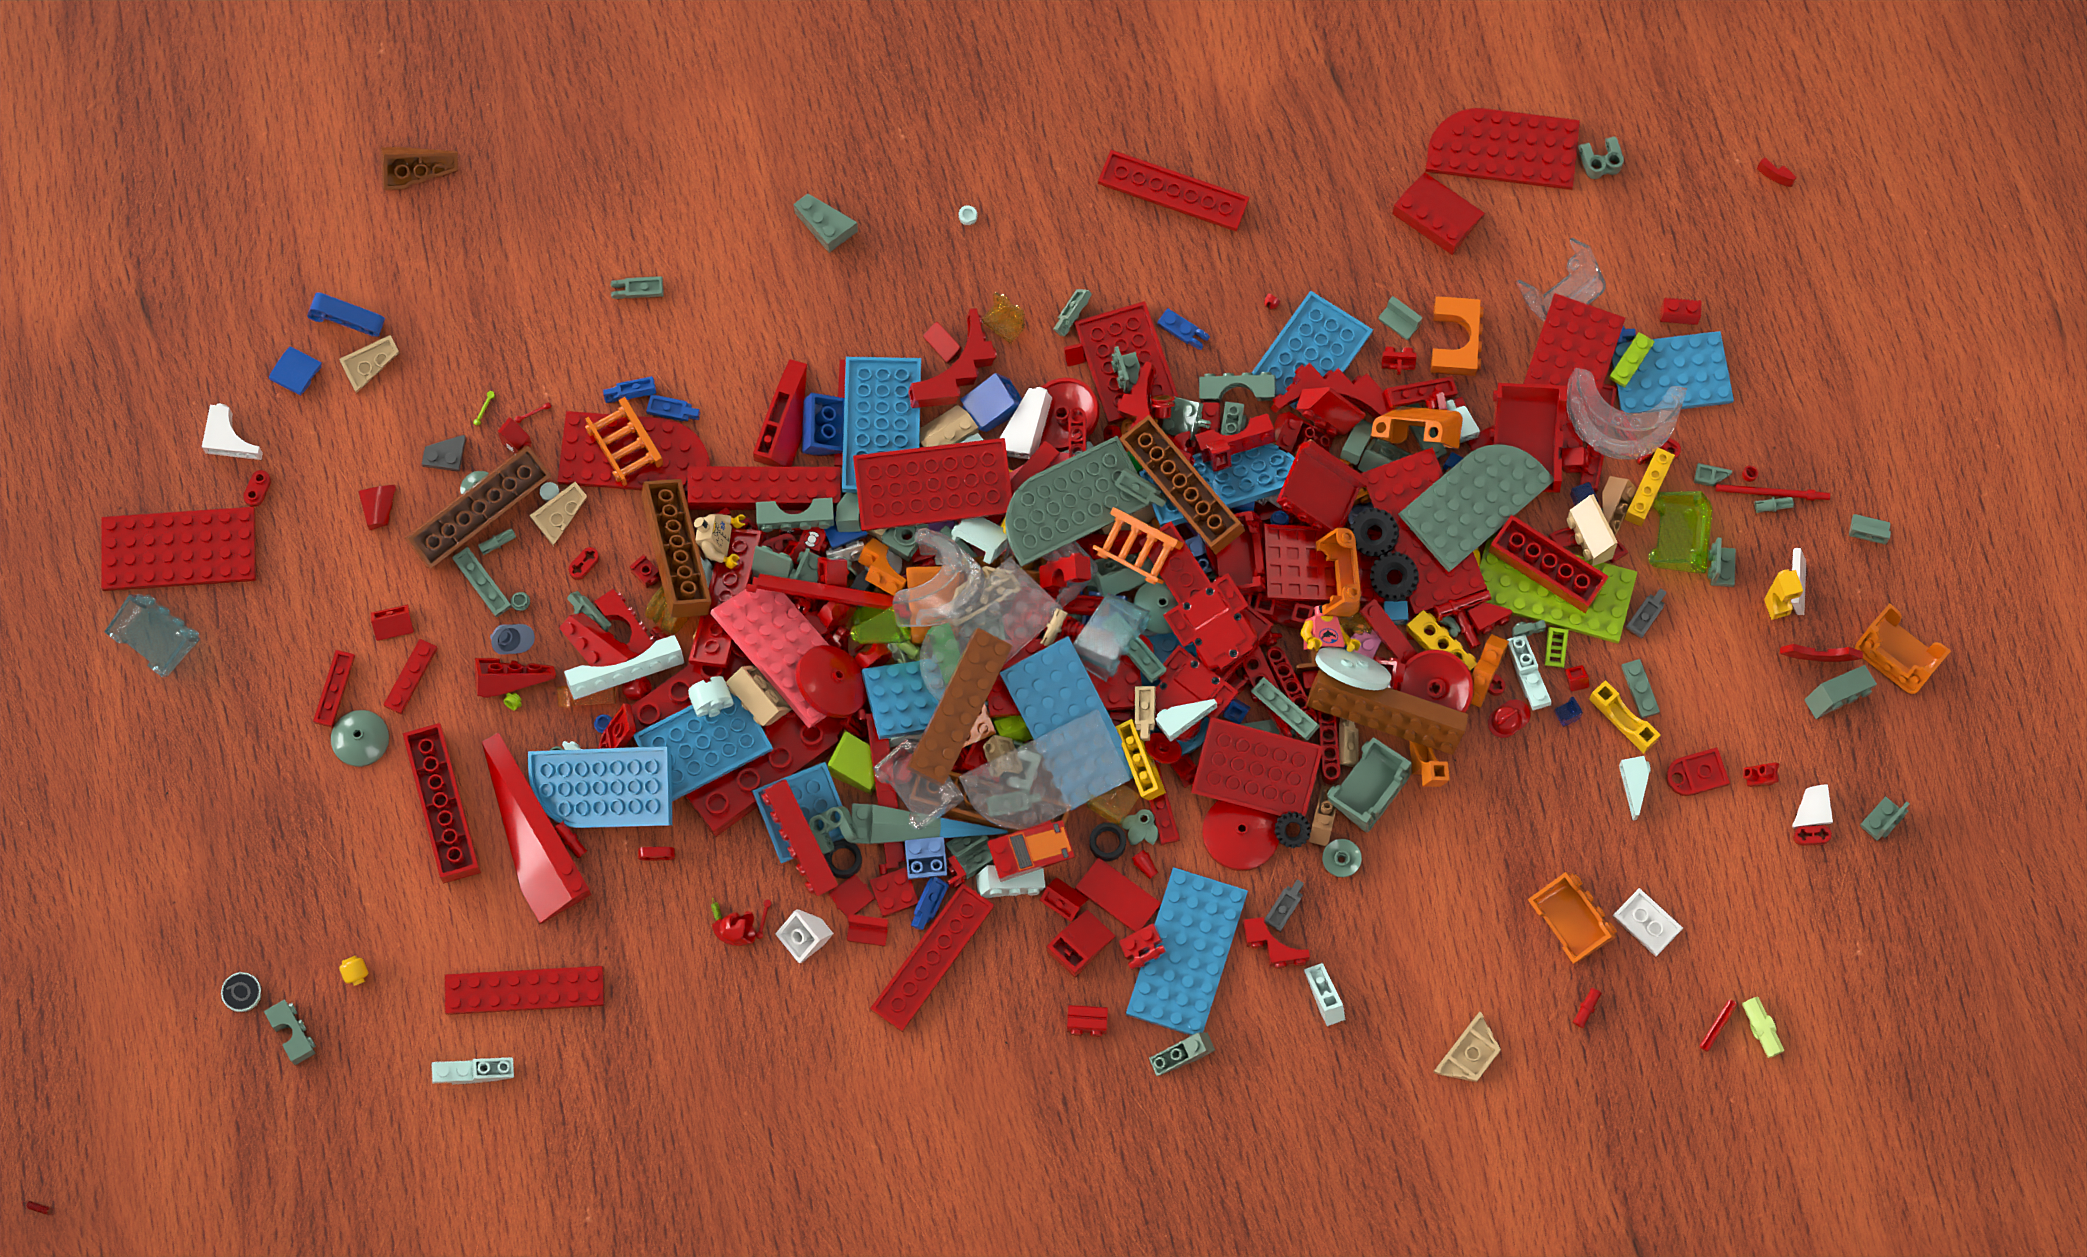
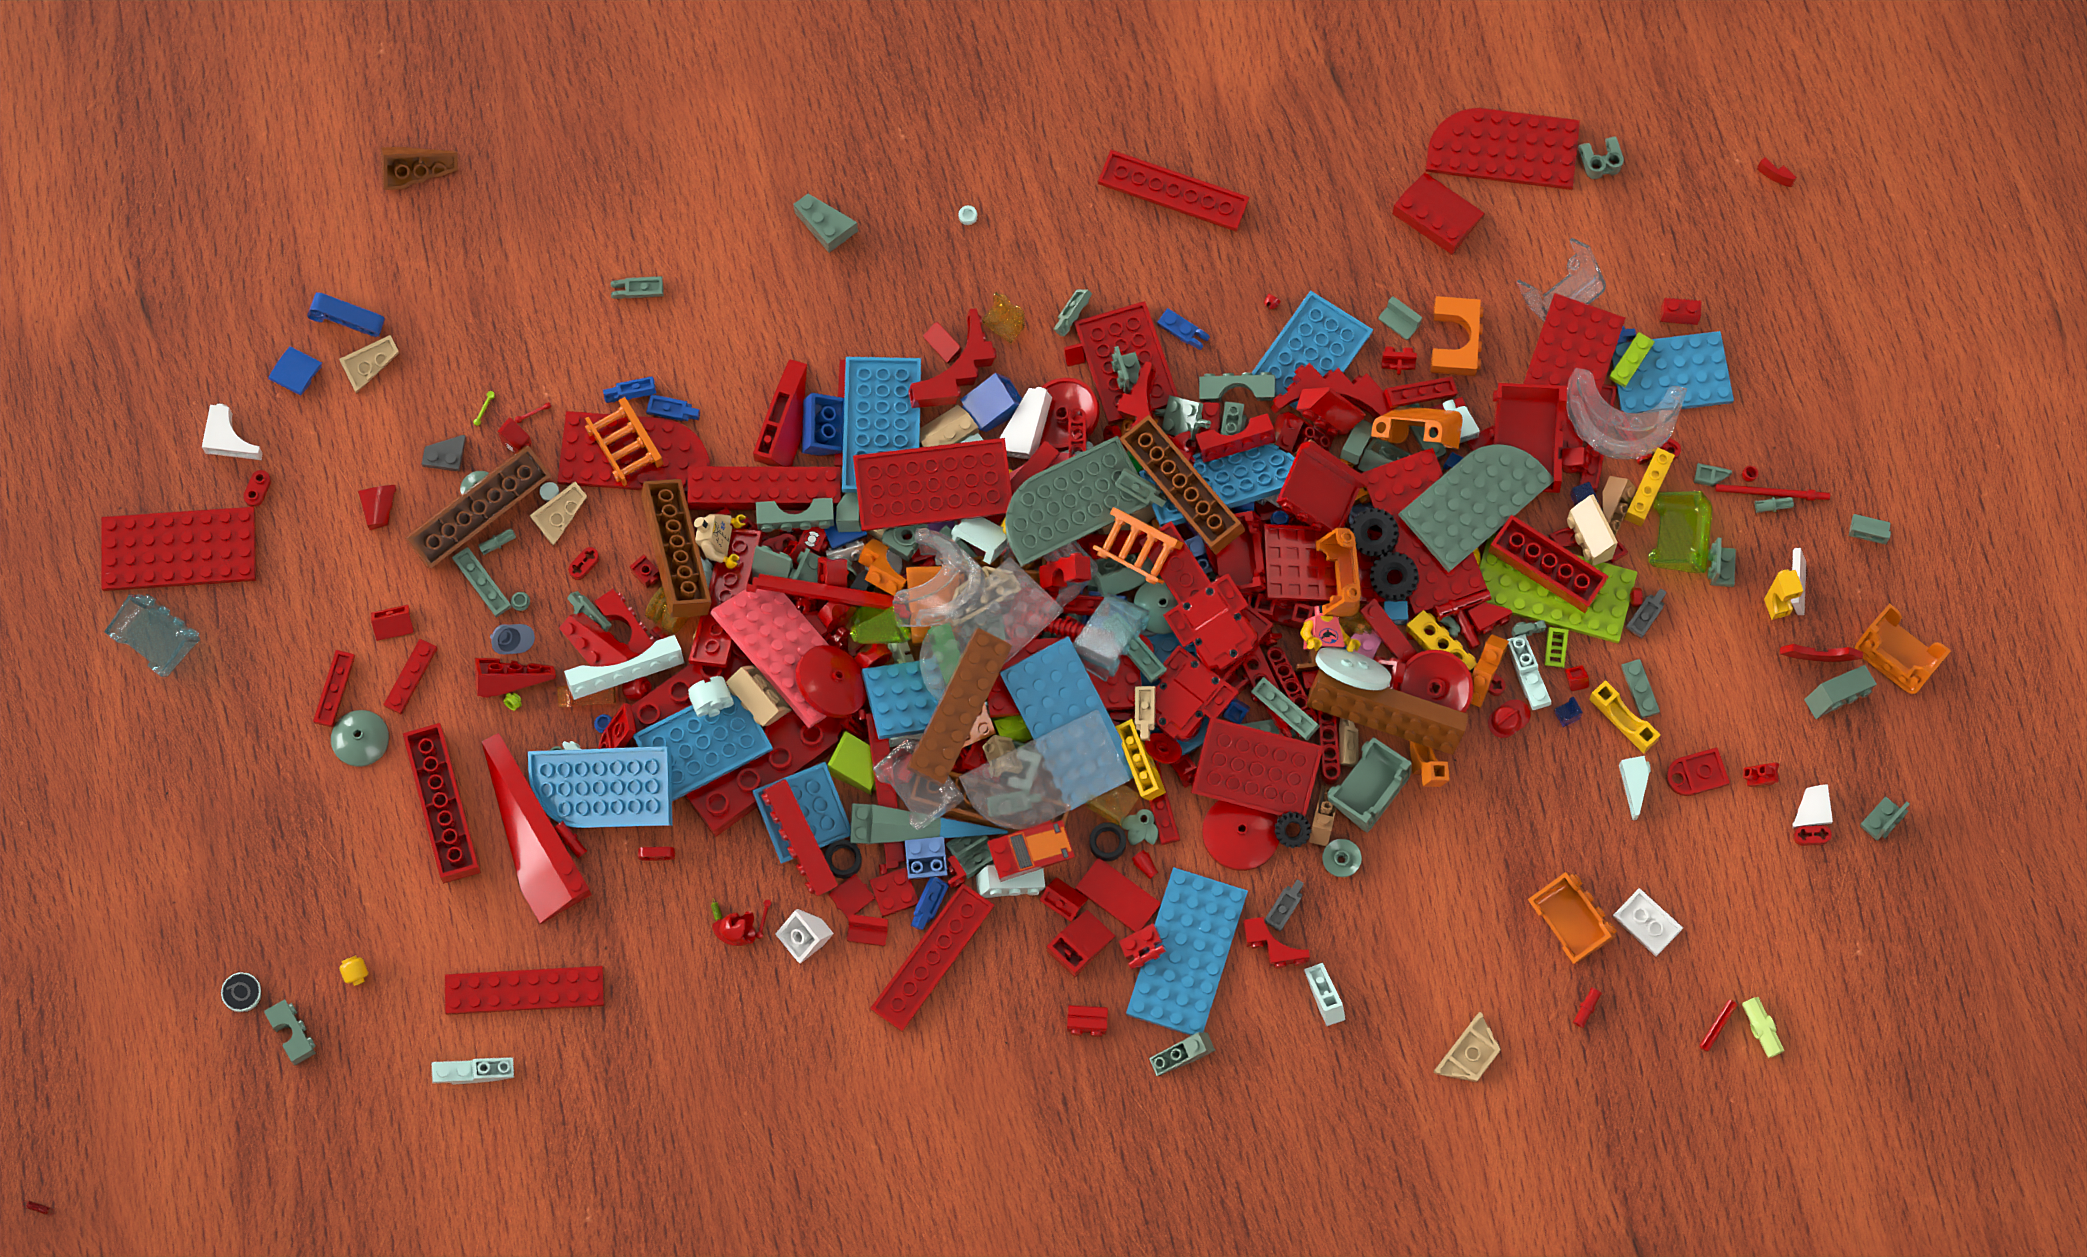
(828, 817): sand green piece -> none
(911, 650): yellowish green axle -> none
(1054, 627): tan pin -> none
(1162, 405): red piece -> none
(1180, 718): light aqua slope -> none
(1219, 455): red slope -> none
(1437, 402): red tile -> none
(1636, 597): none -> red tile

